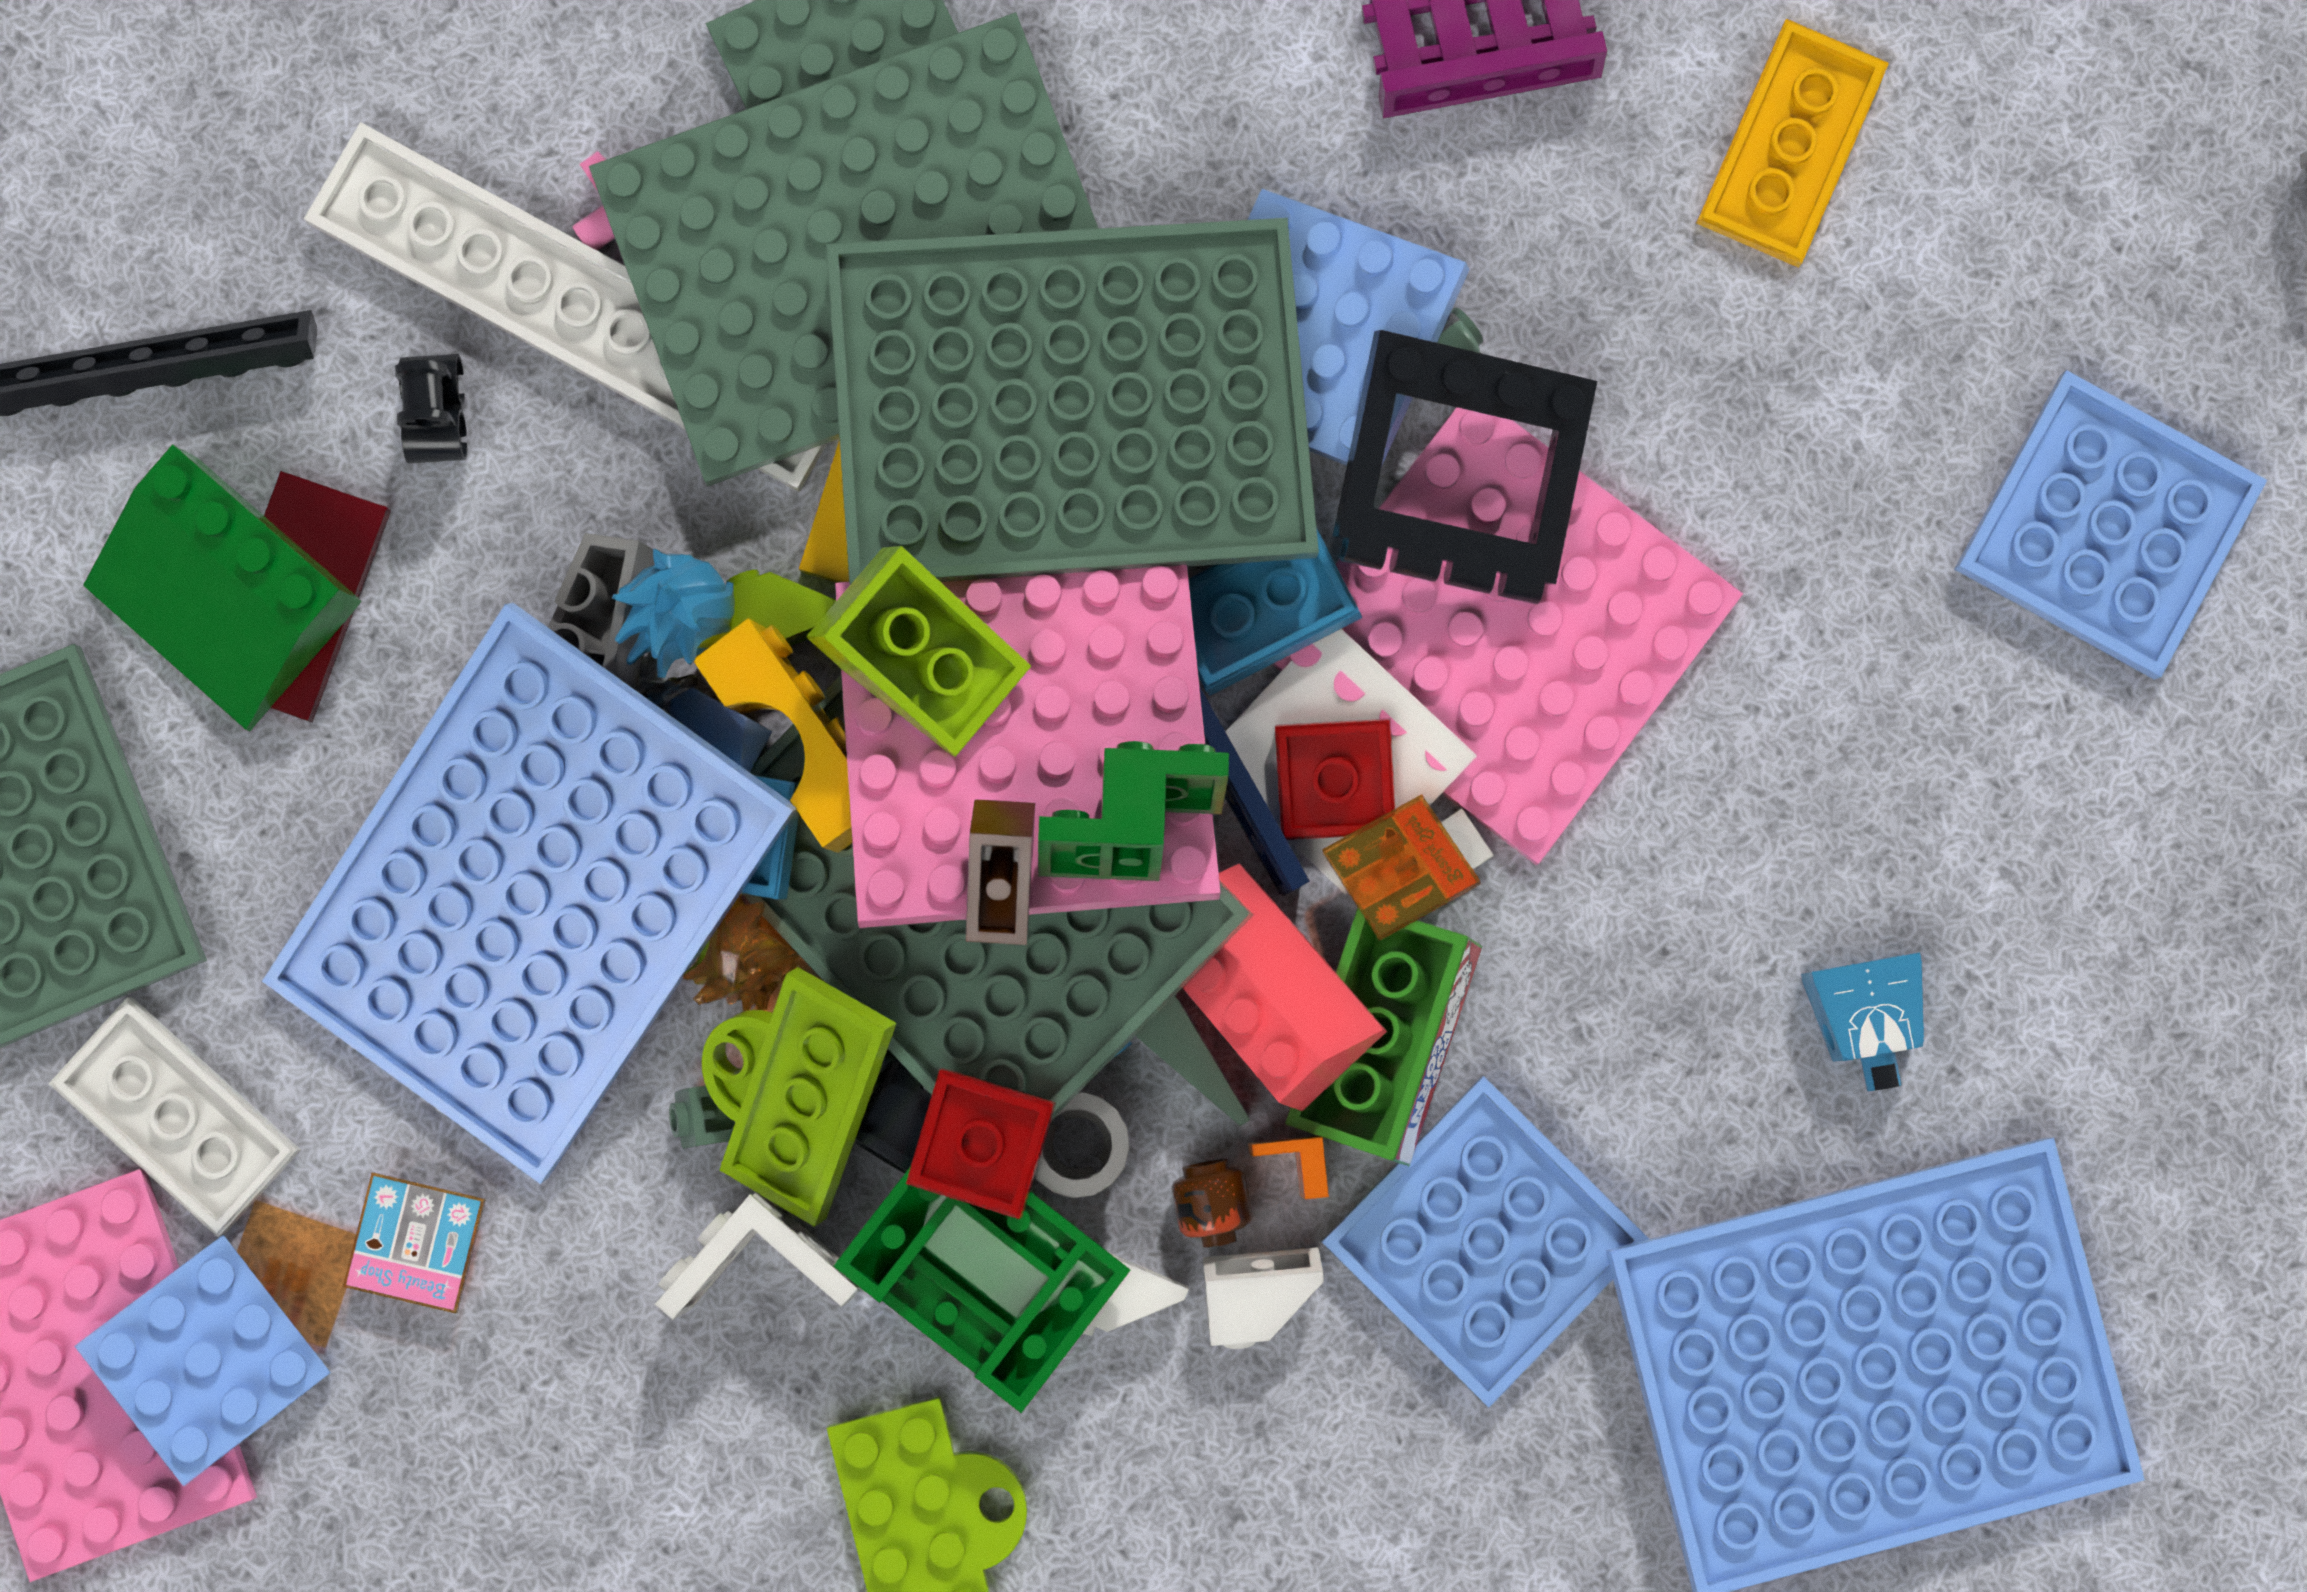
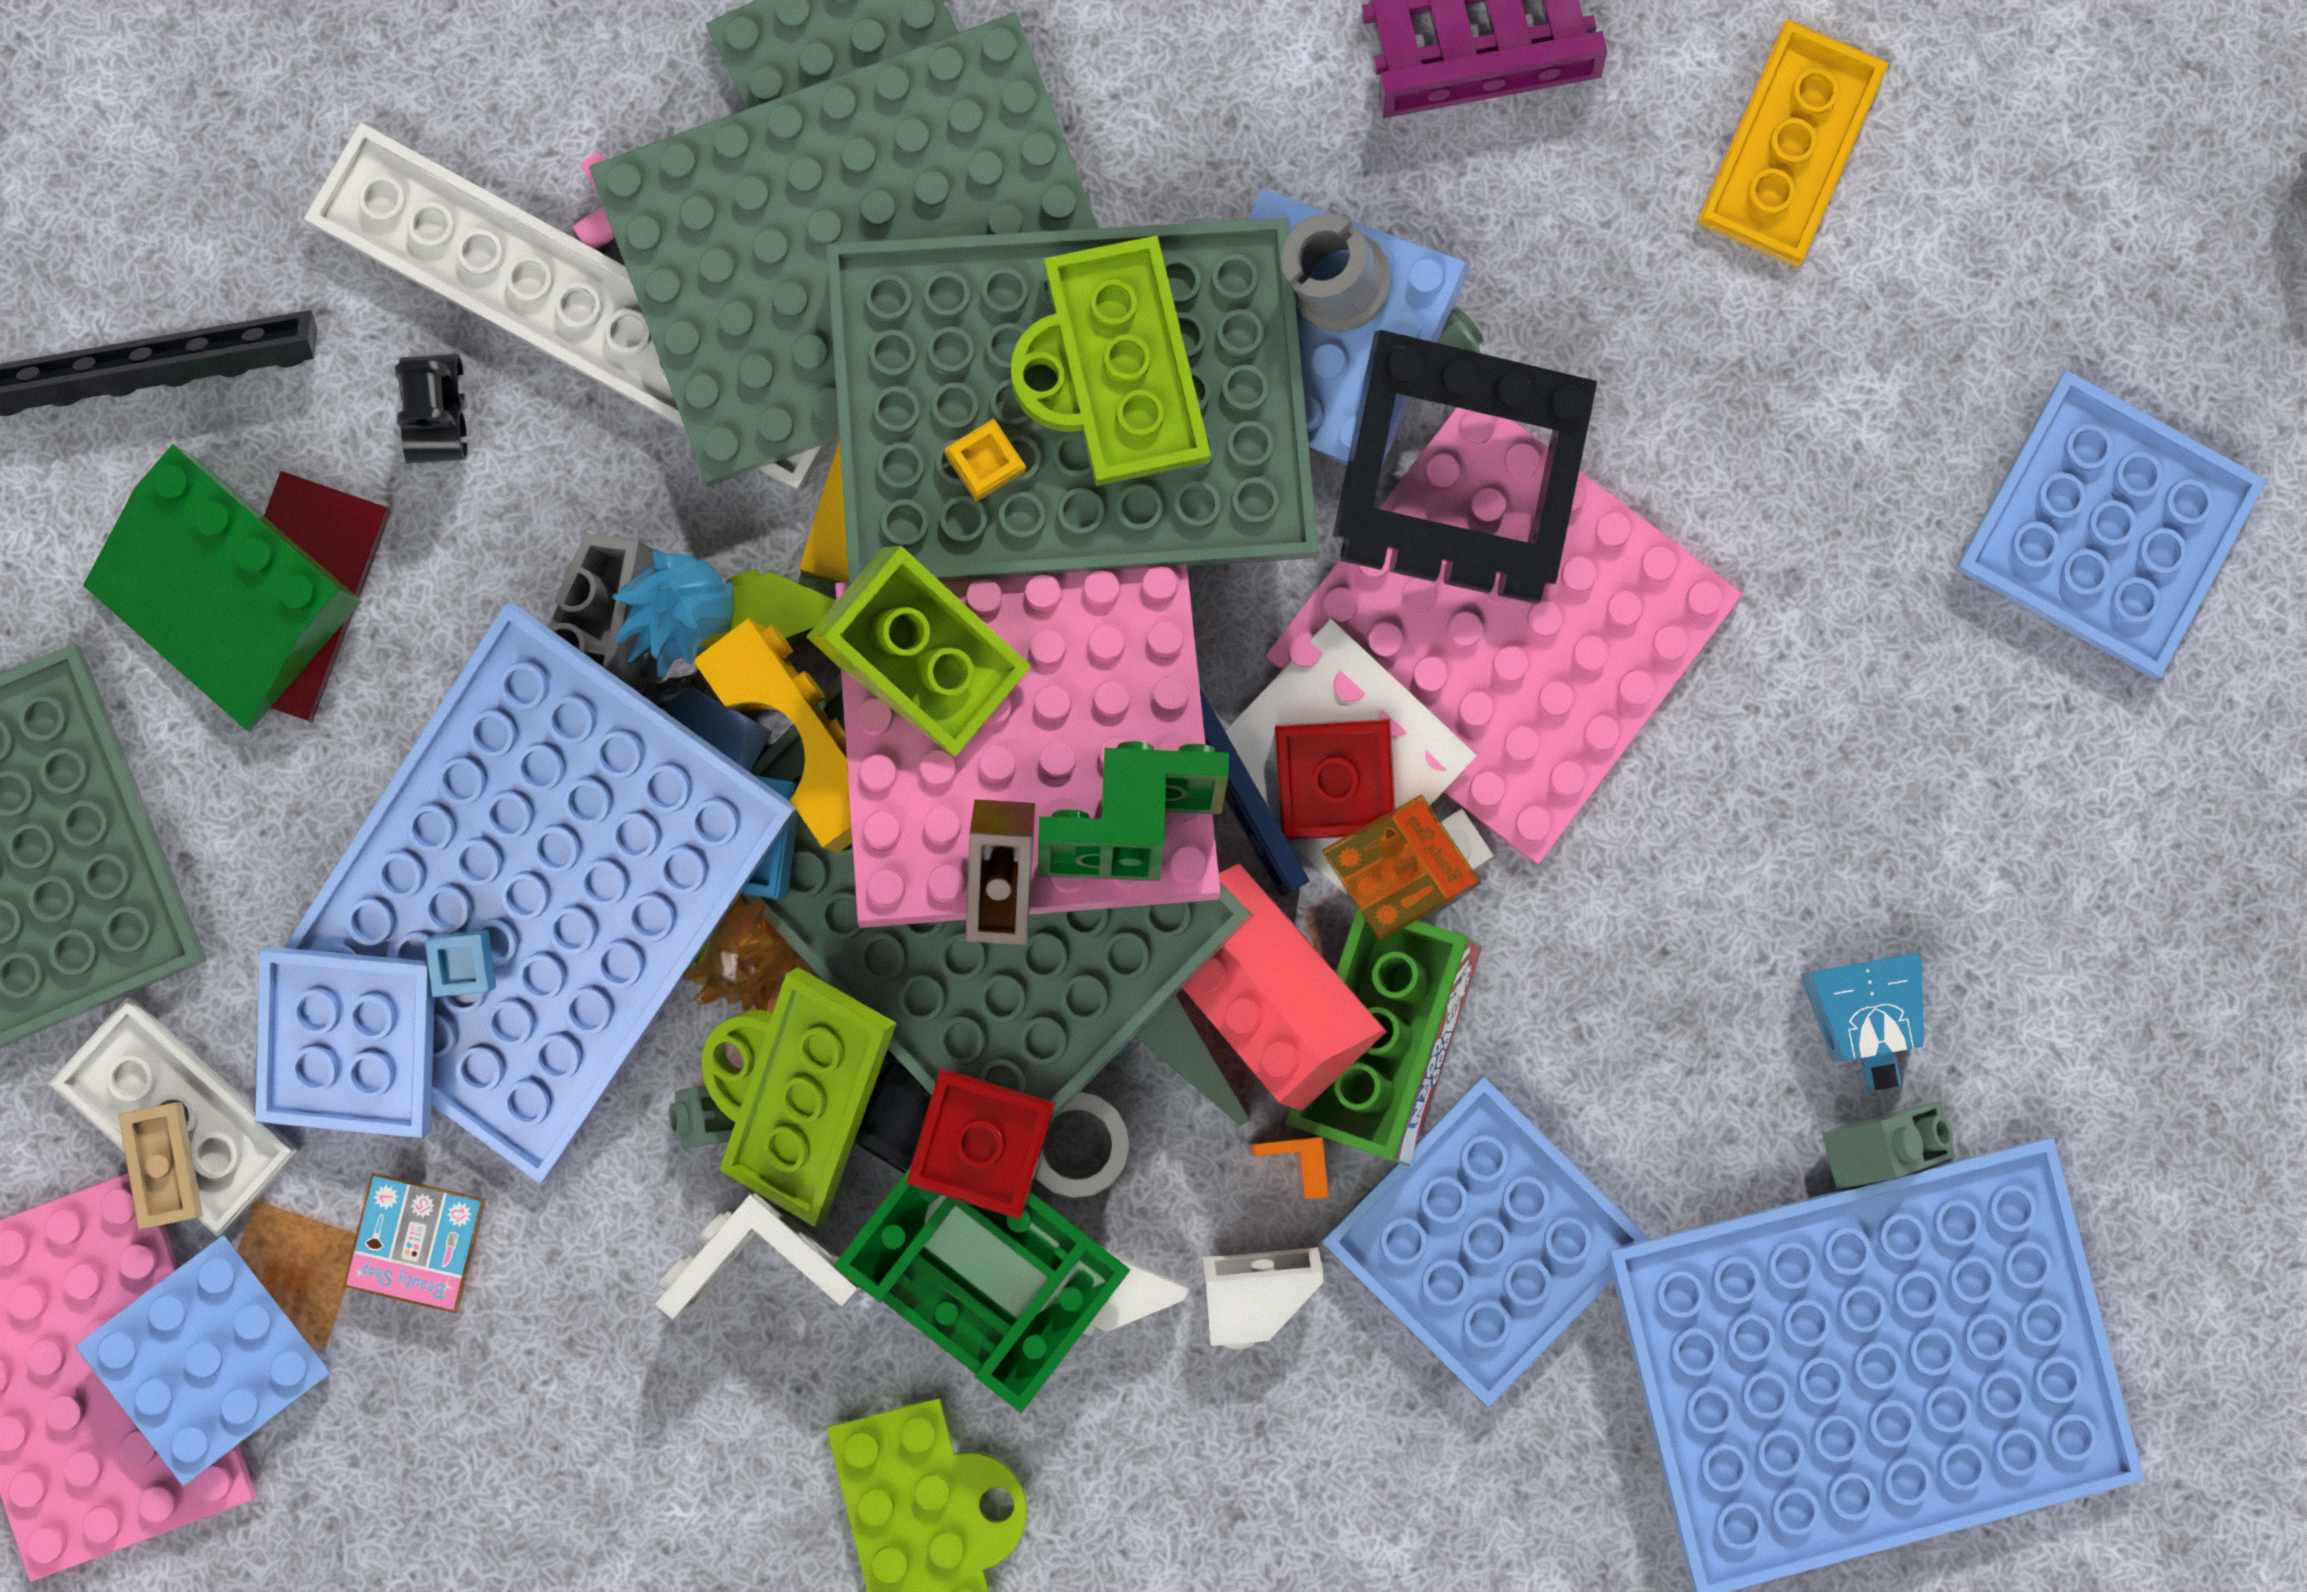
(160, 1165): none -> tan plate
(344, 1042): none -> light blue plate
(460, 963): none -> dark azure plate
(984, 460): none -> yellow tile
(1115, 363): none -> lime plate
(1212, 1202): reddish brown head -> none
(1263, 613): dark azure tile -> none
(1351, 296): none -> light grey piece
(1889, 1145): none -> sand green slope

